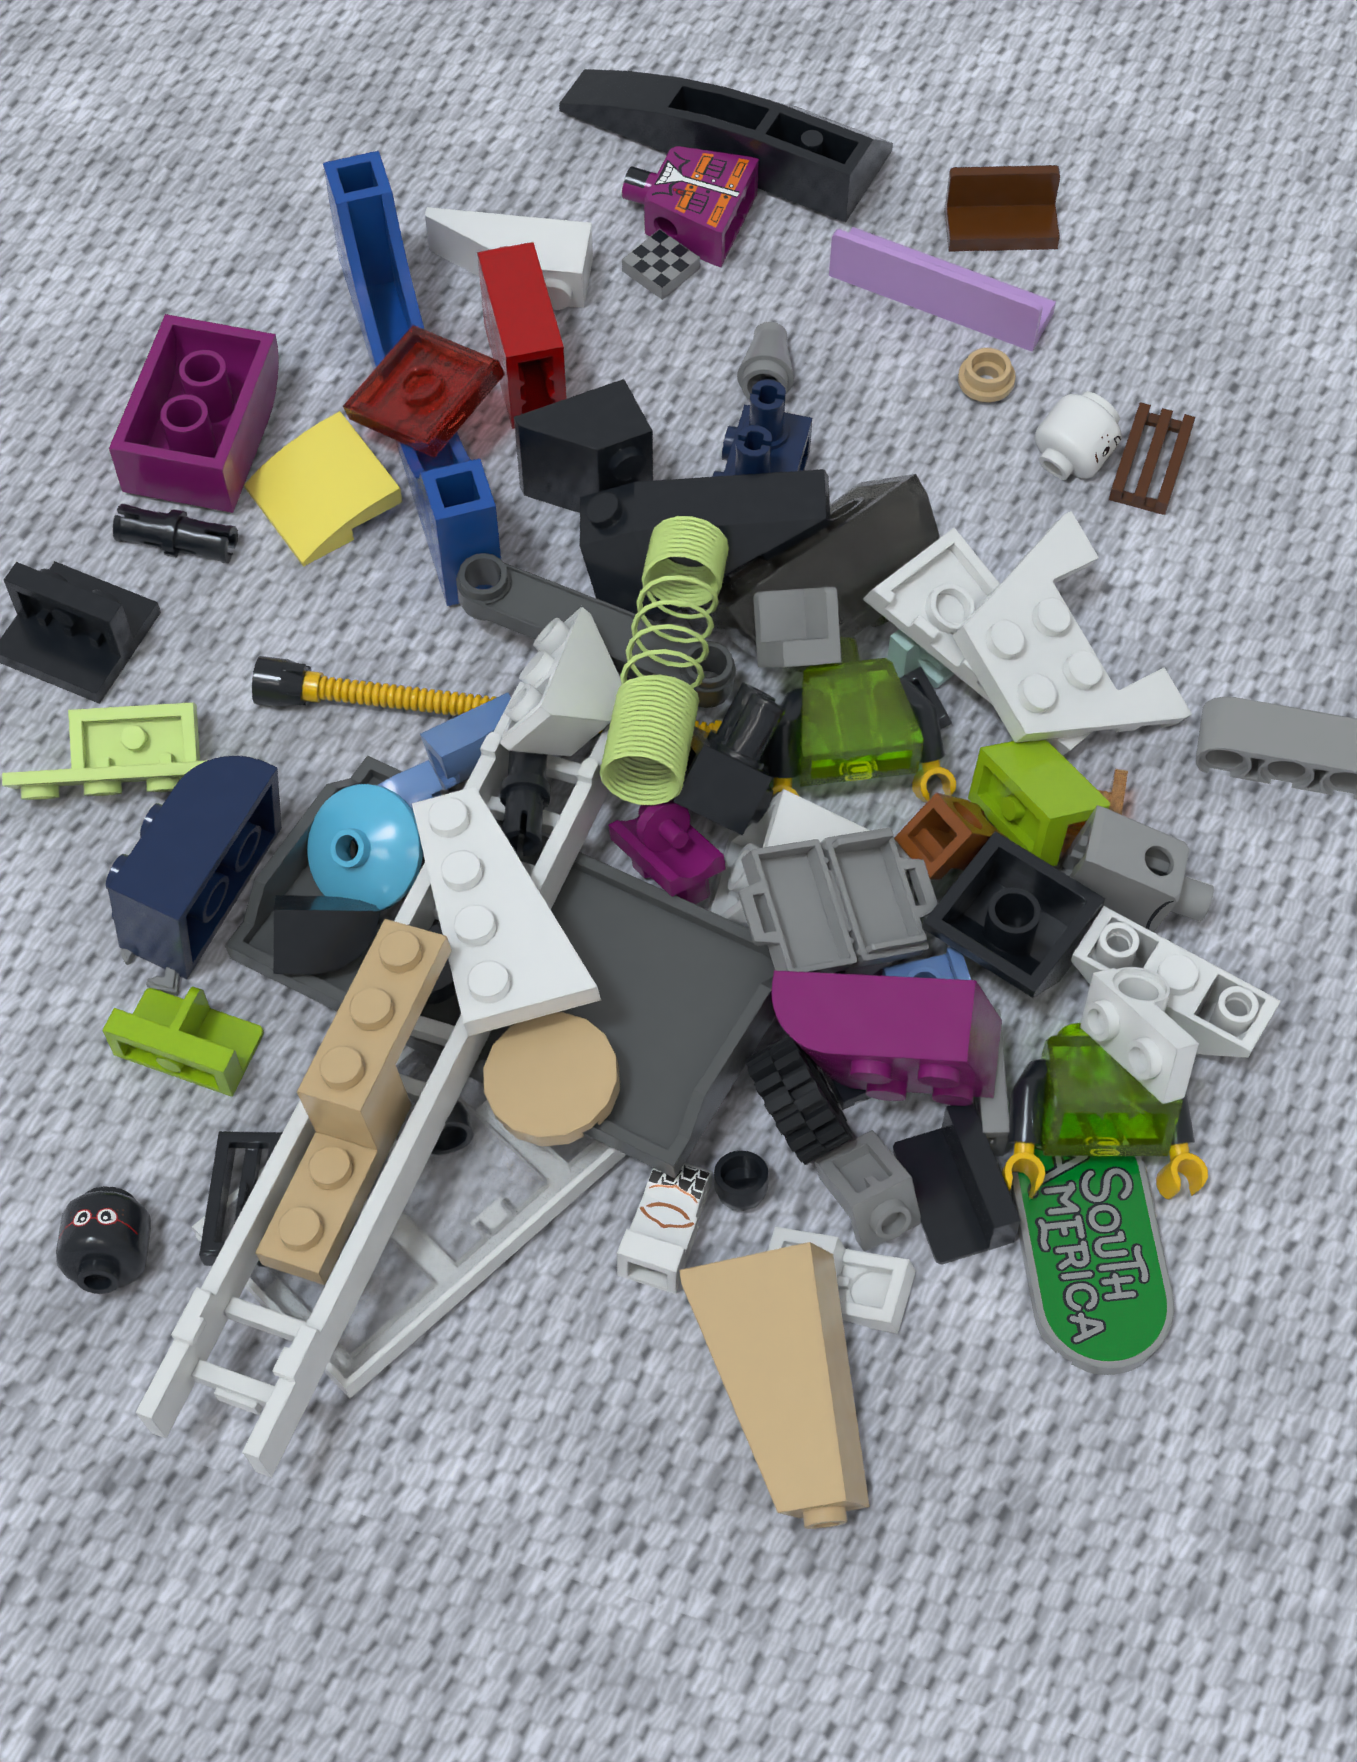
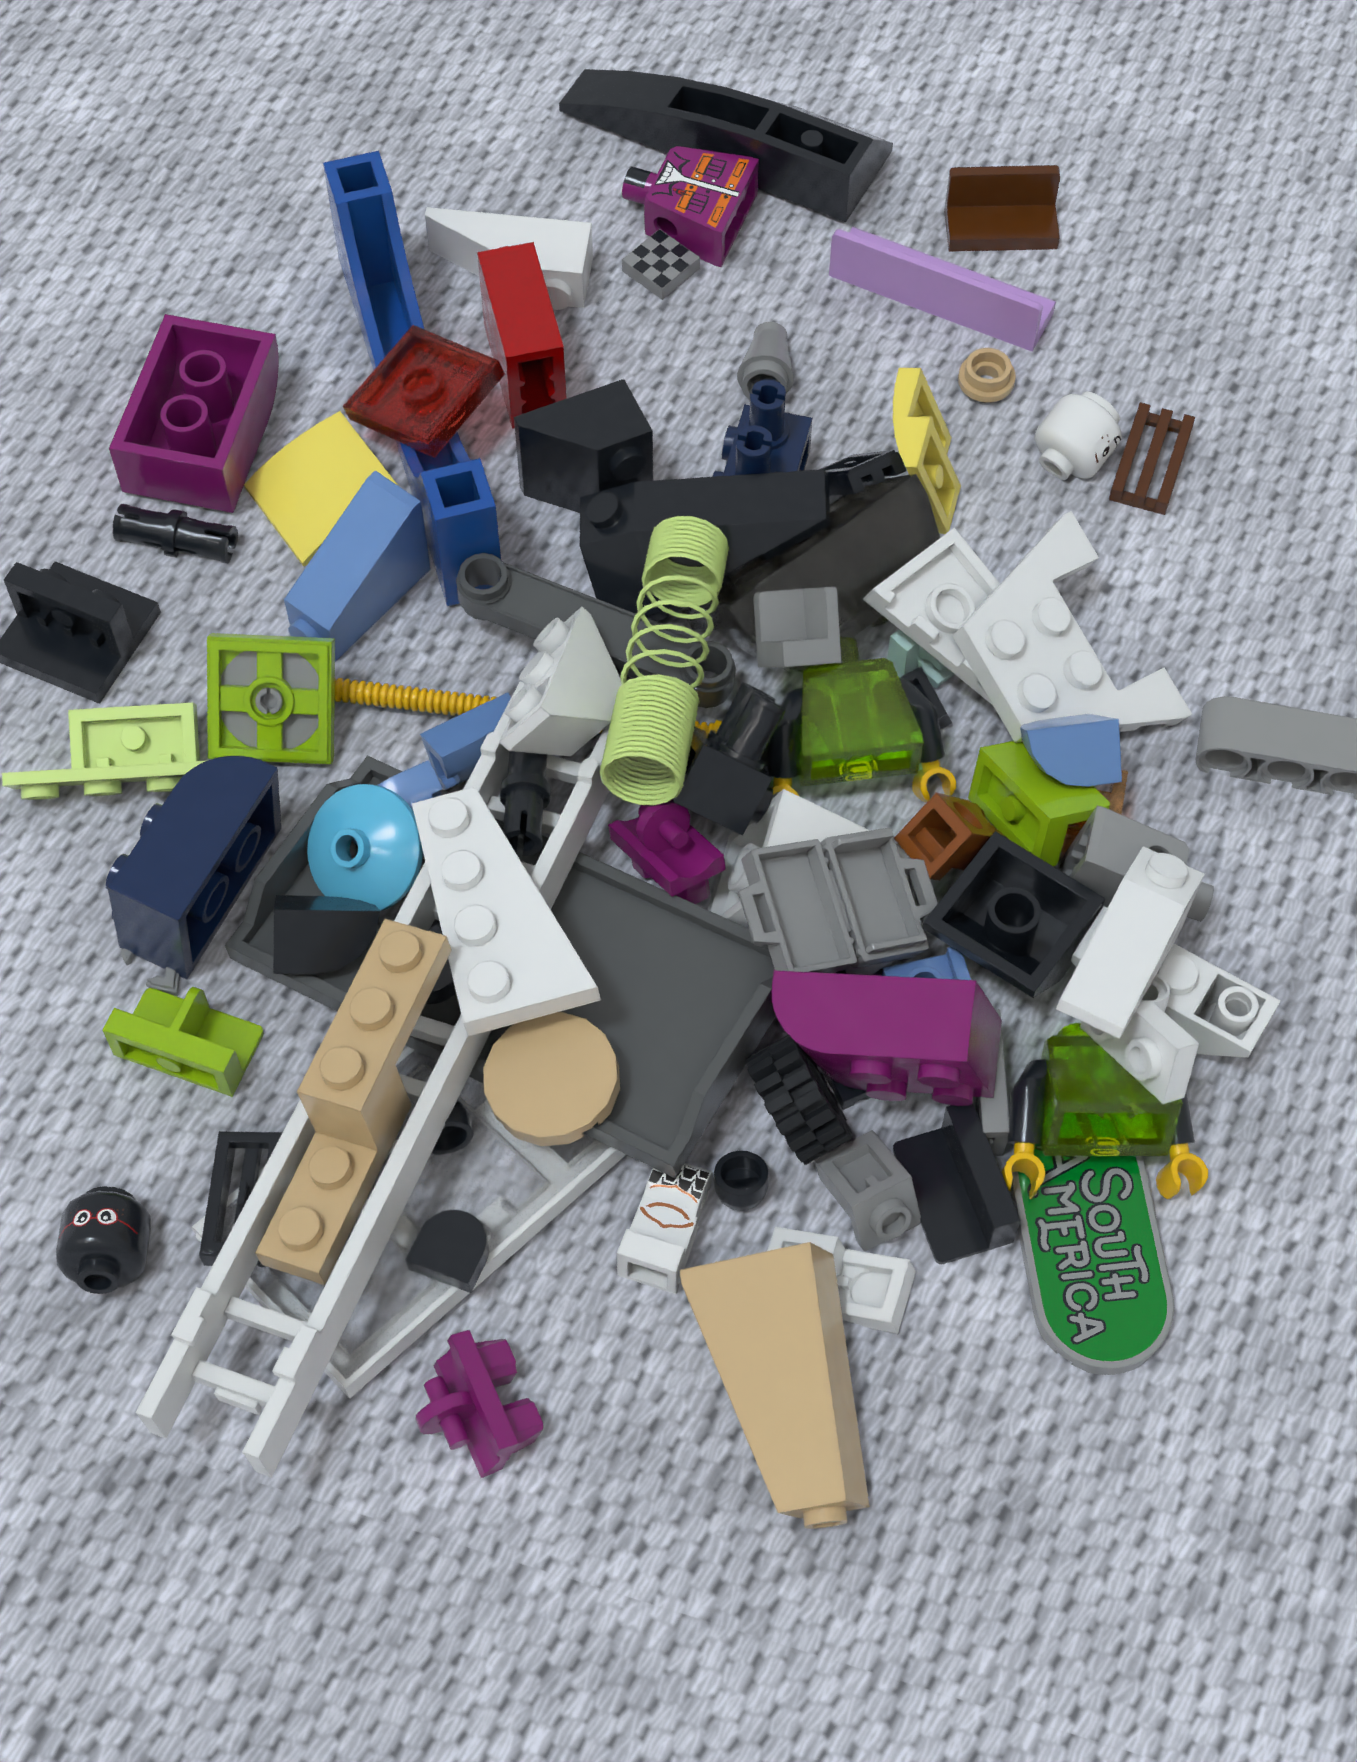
(271, 697): none -> lime piece
(361, 566): none -> medium blue slope
(450, 1249): none -> black tile
(469, 1408): none -> magenta hips
(861, 470): none -> black tile
(924, 443): none -> light yellow slope
(1076, 748): none -> medium blue brick
(1131, 941): none -> white slope

